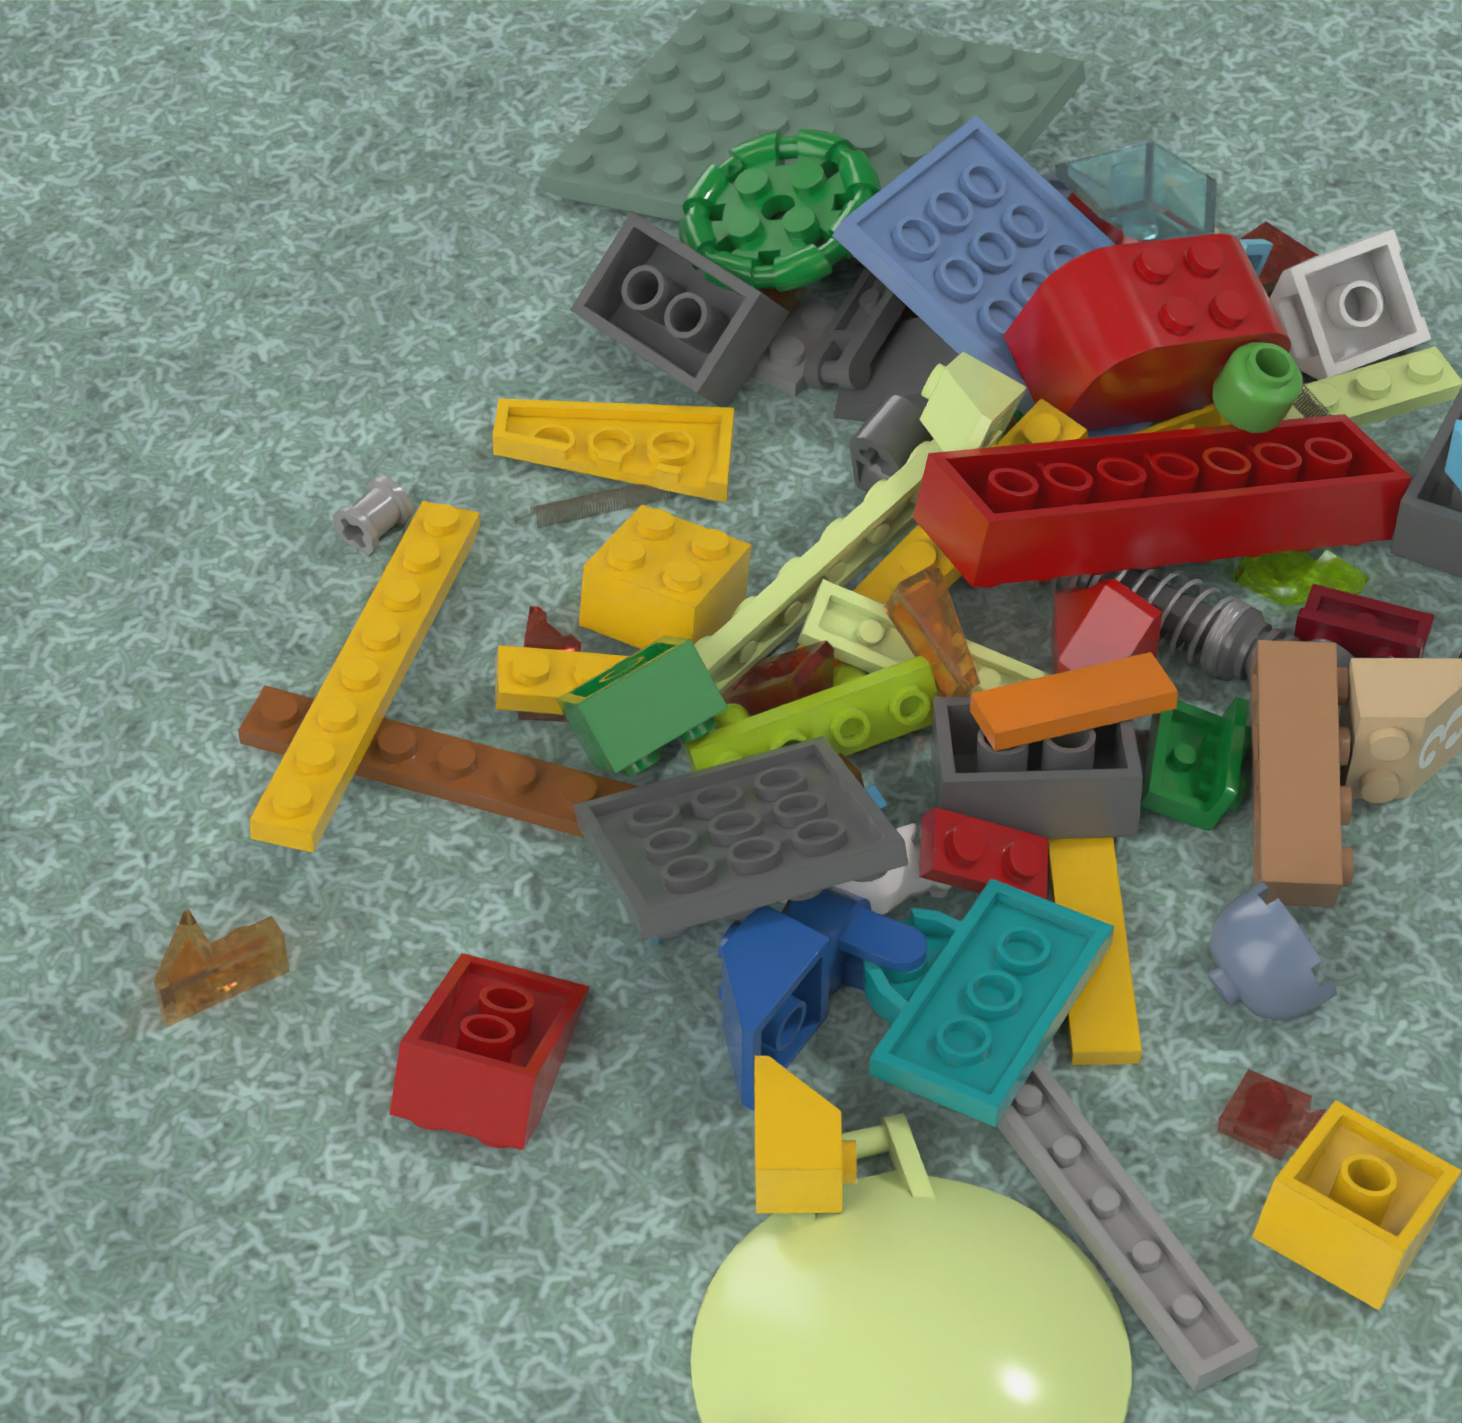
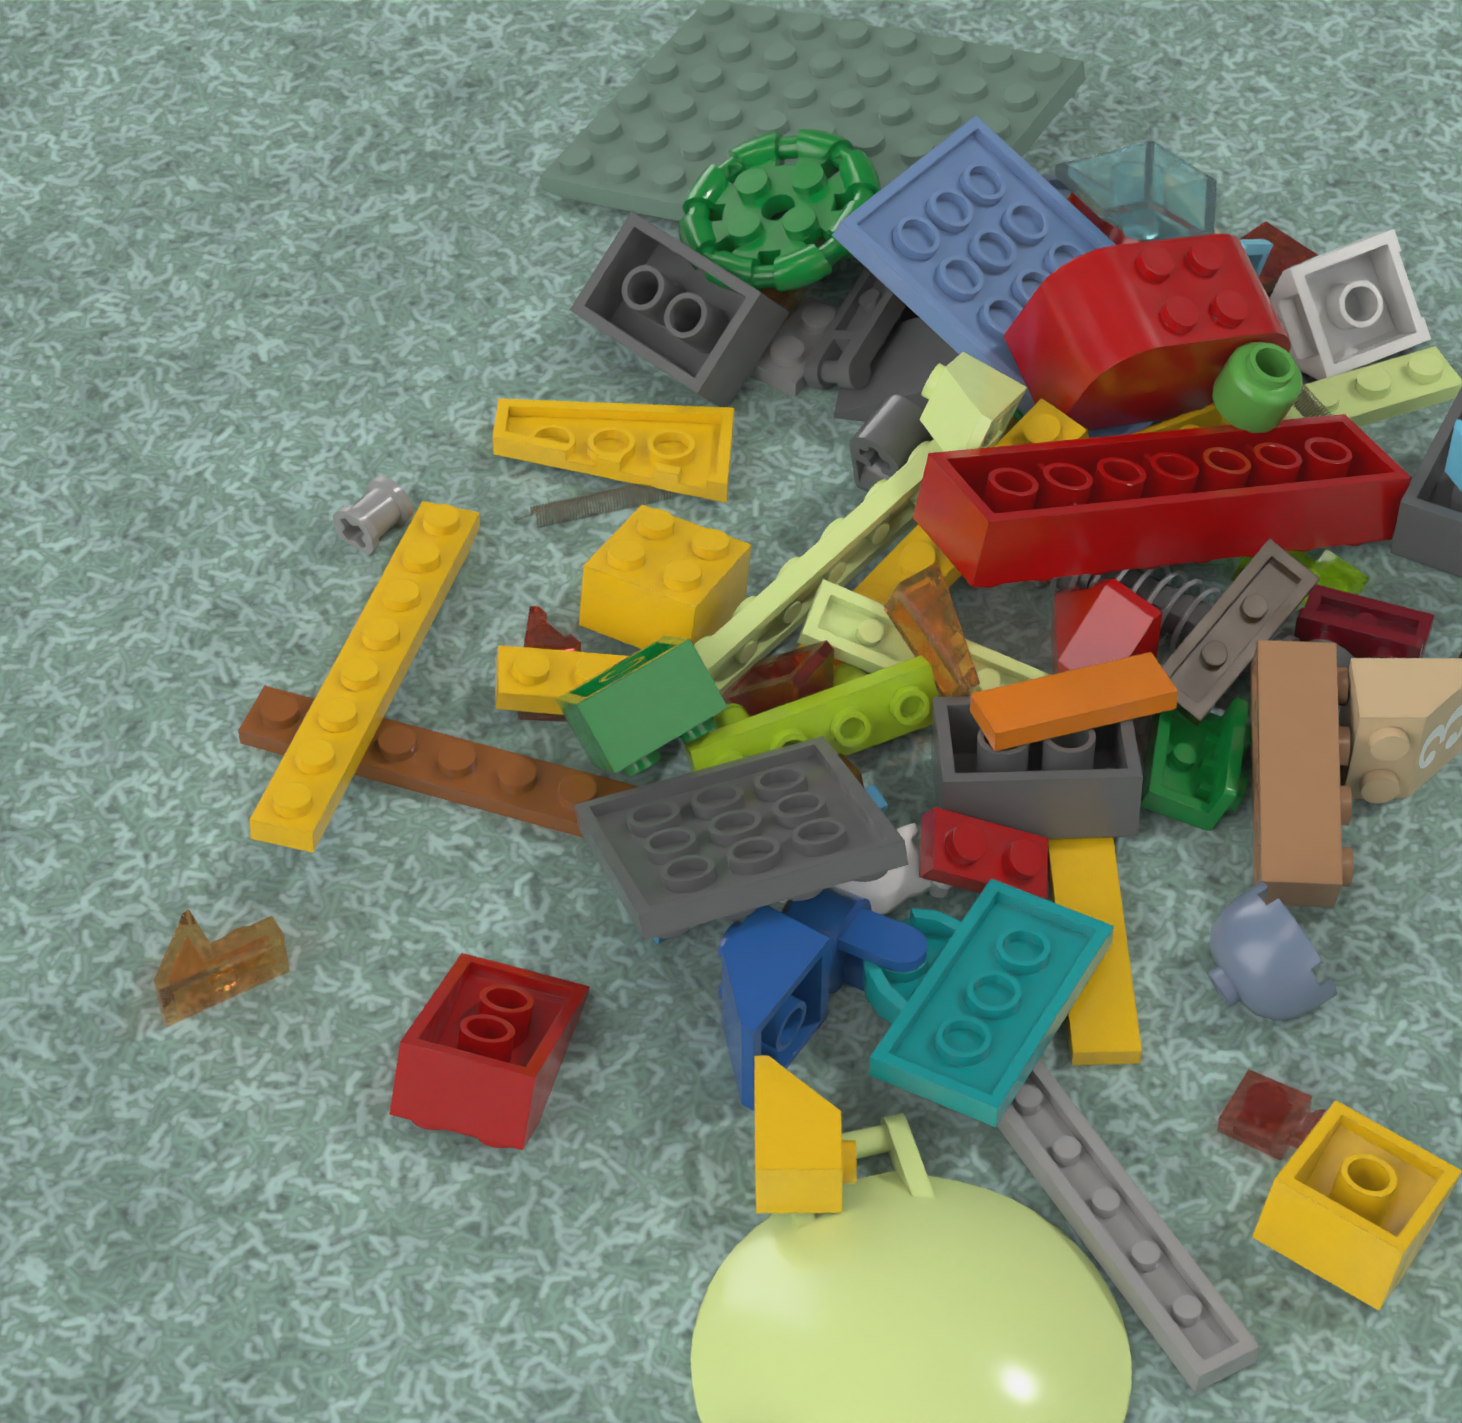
(1228, 633): none -> plate

